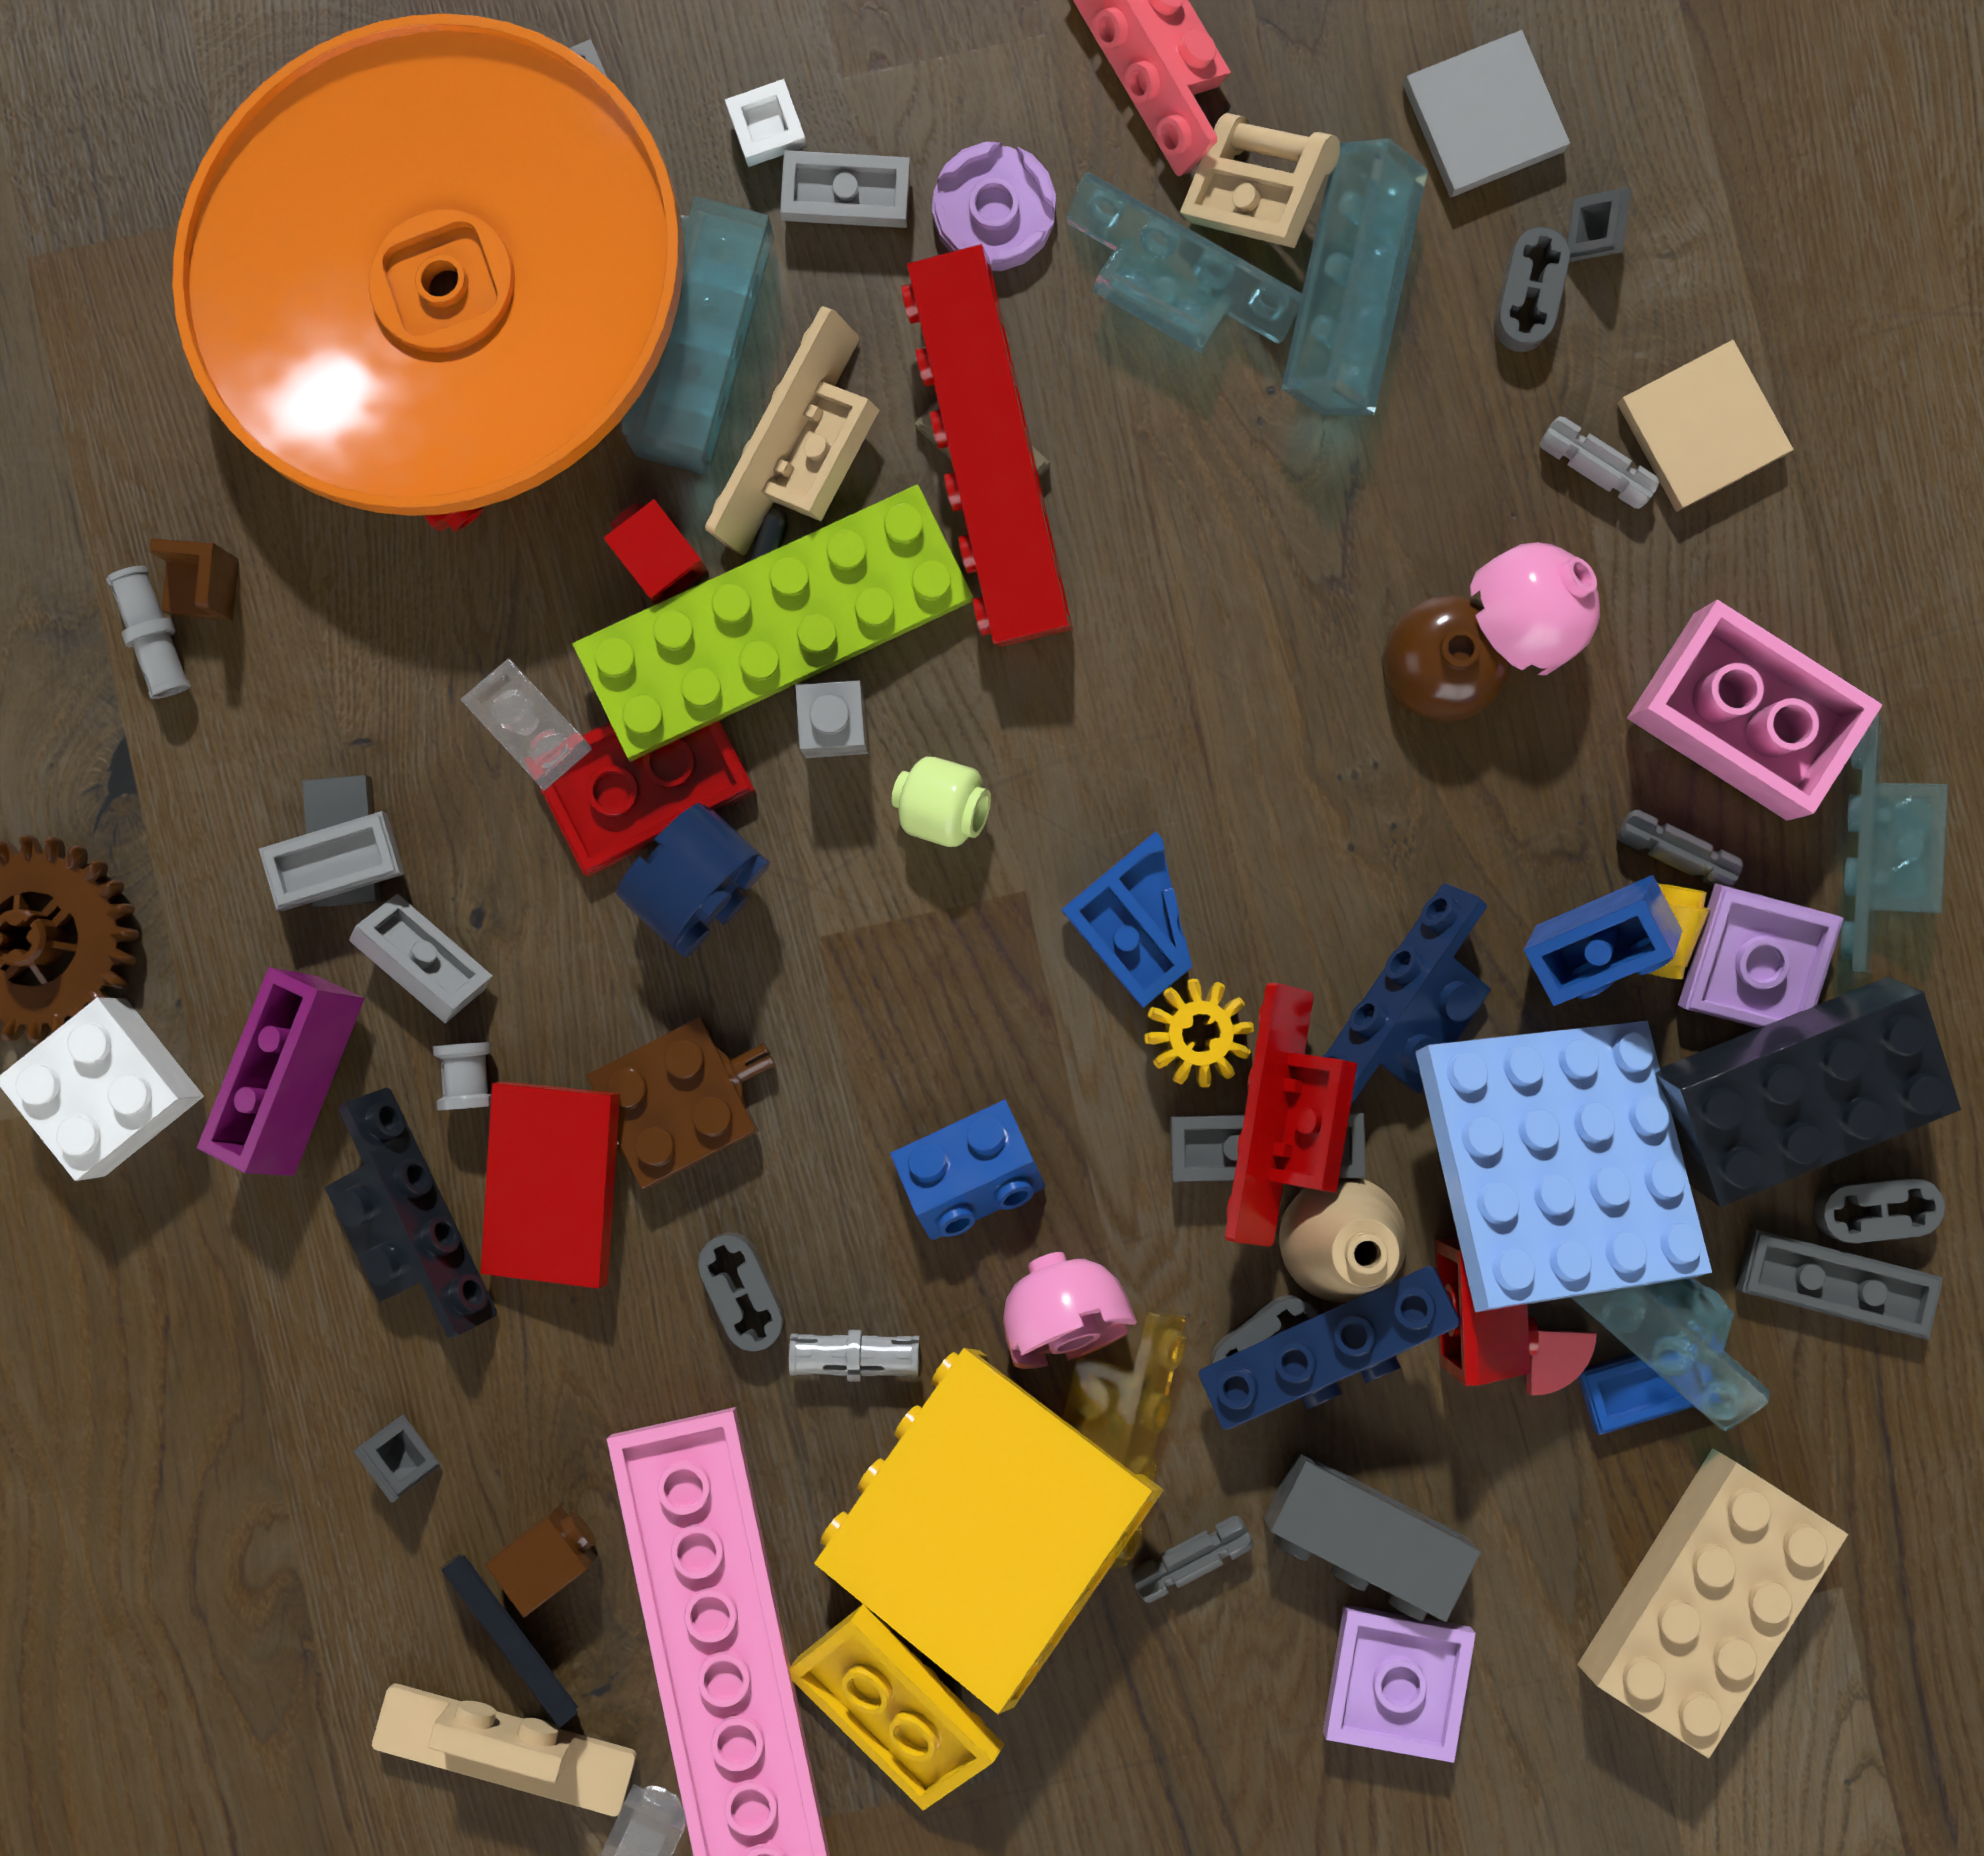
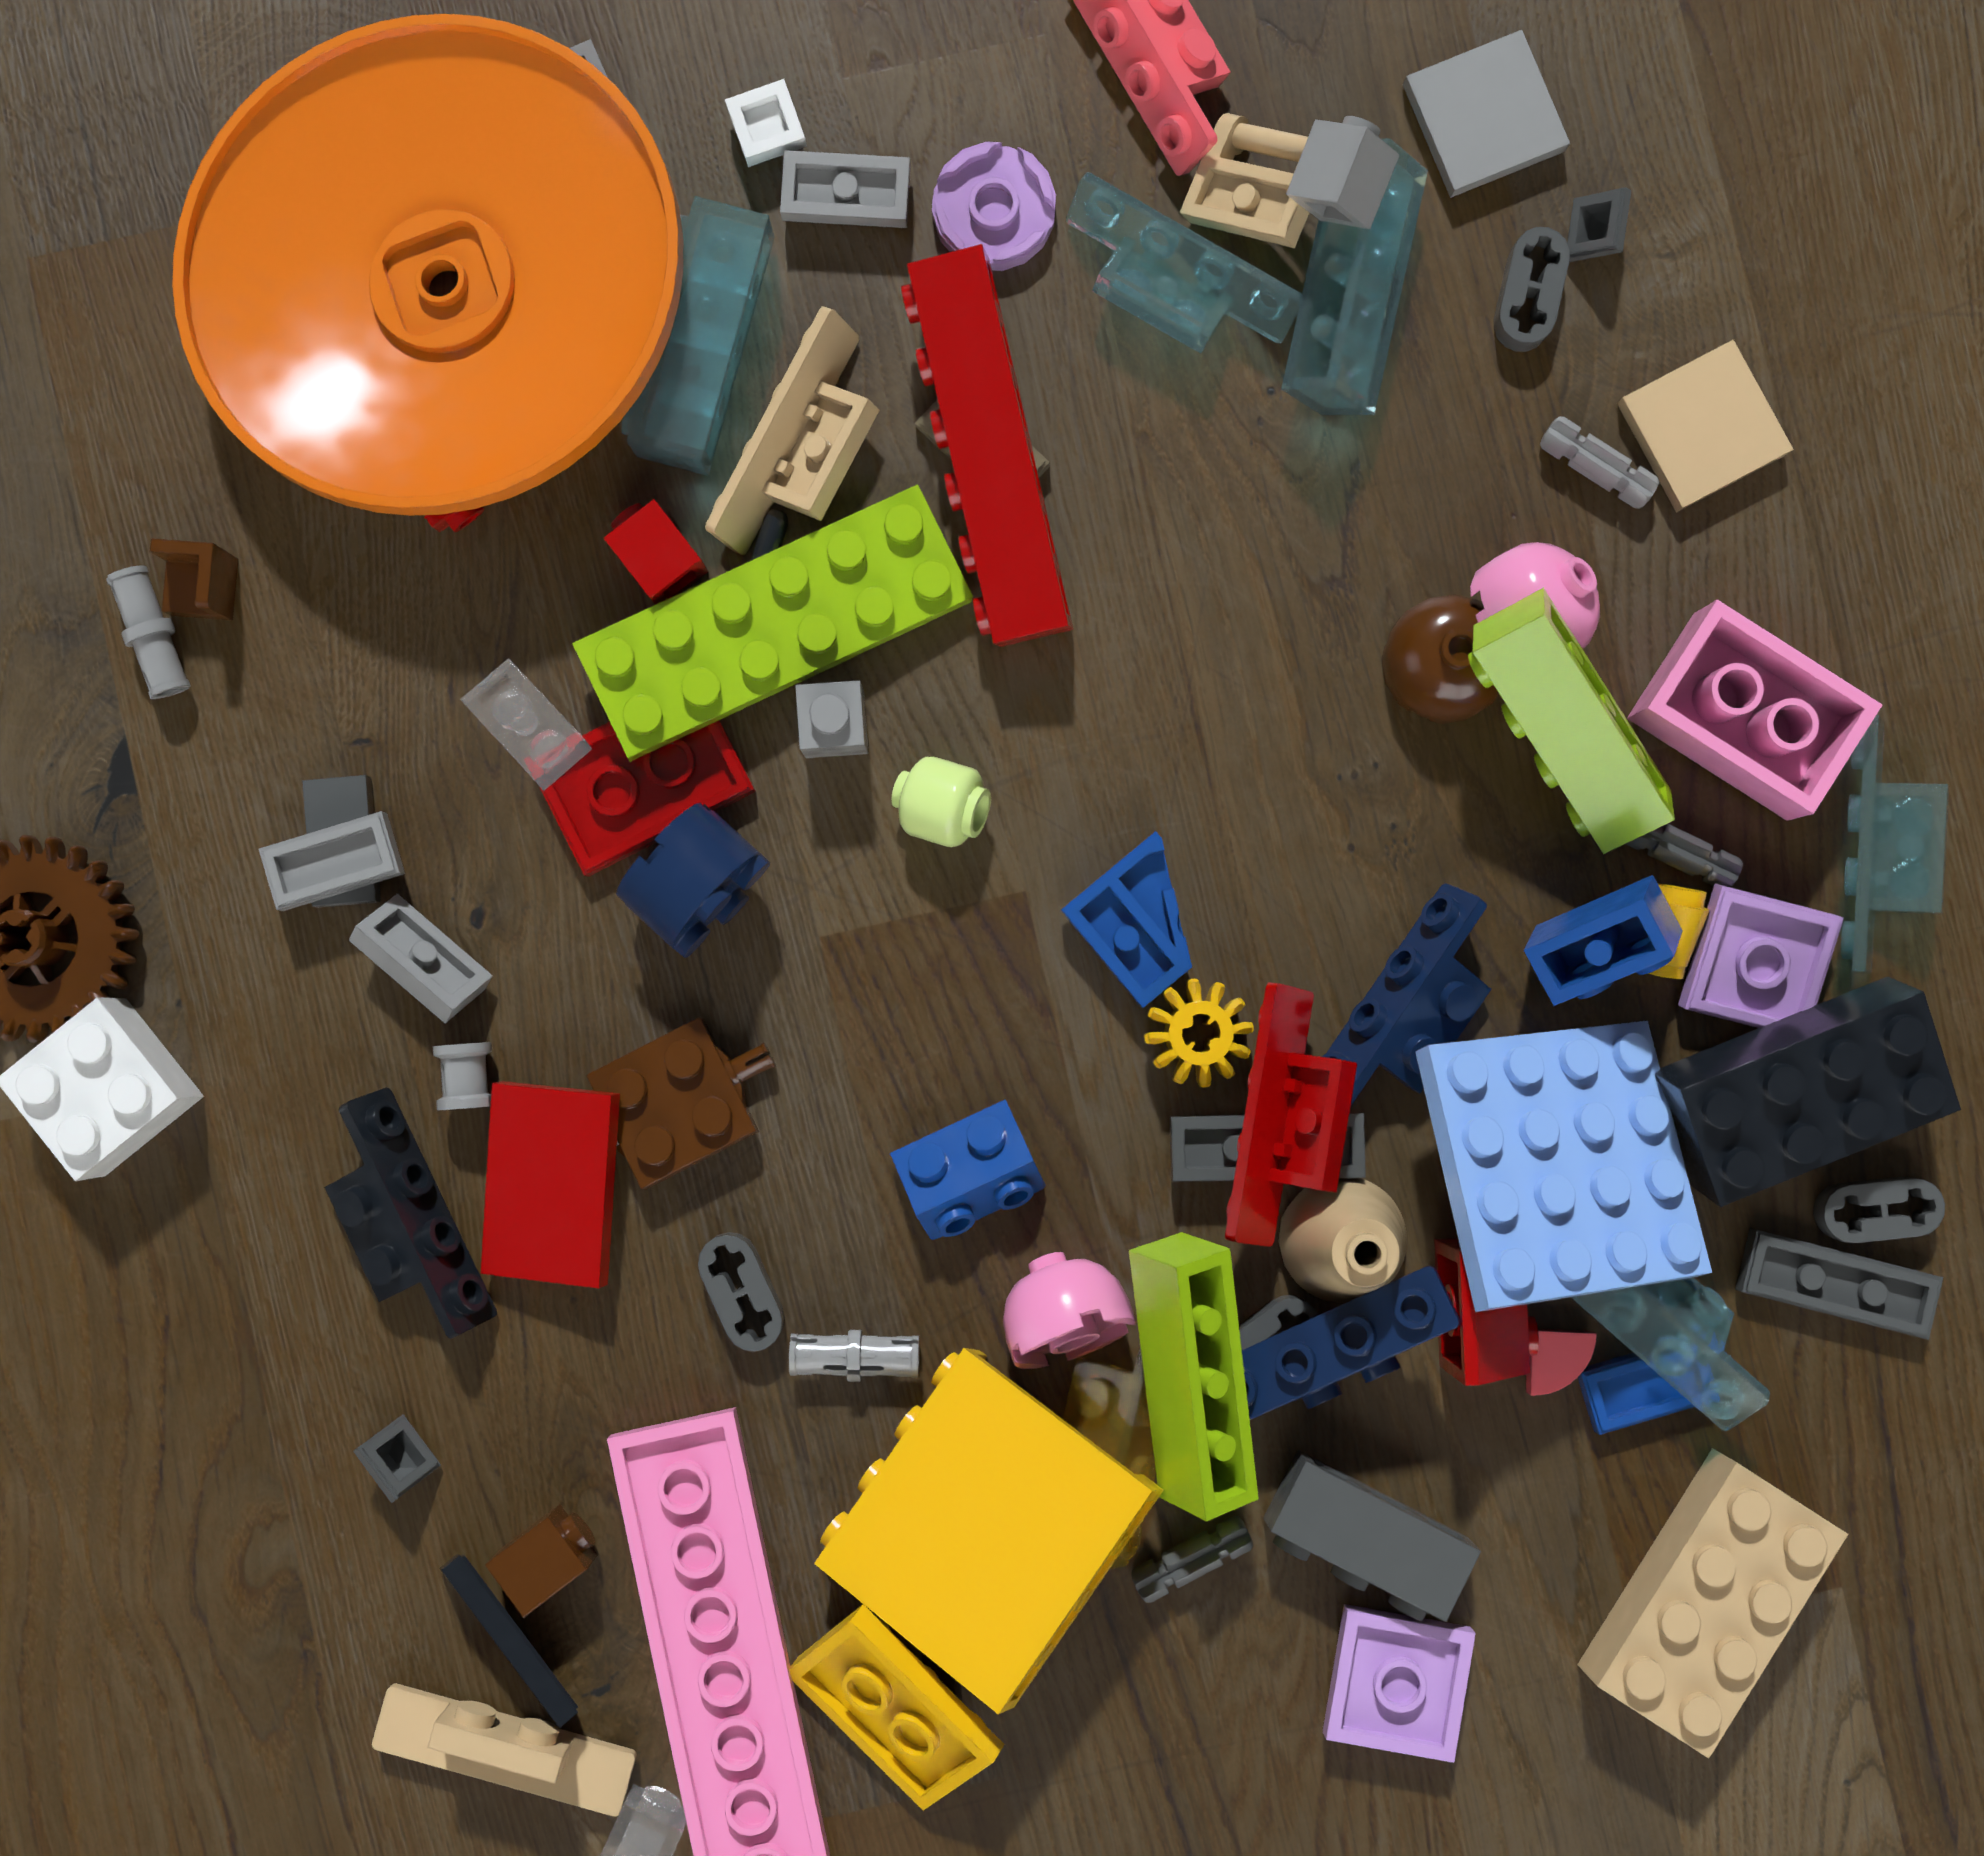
(280, 1073): magenta brick -> none
(1194, 1374): none -> lime brick
(1343, 172): none -> light grey brick
(1571, 722): none -> lime brick

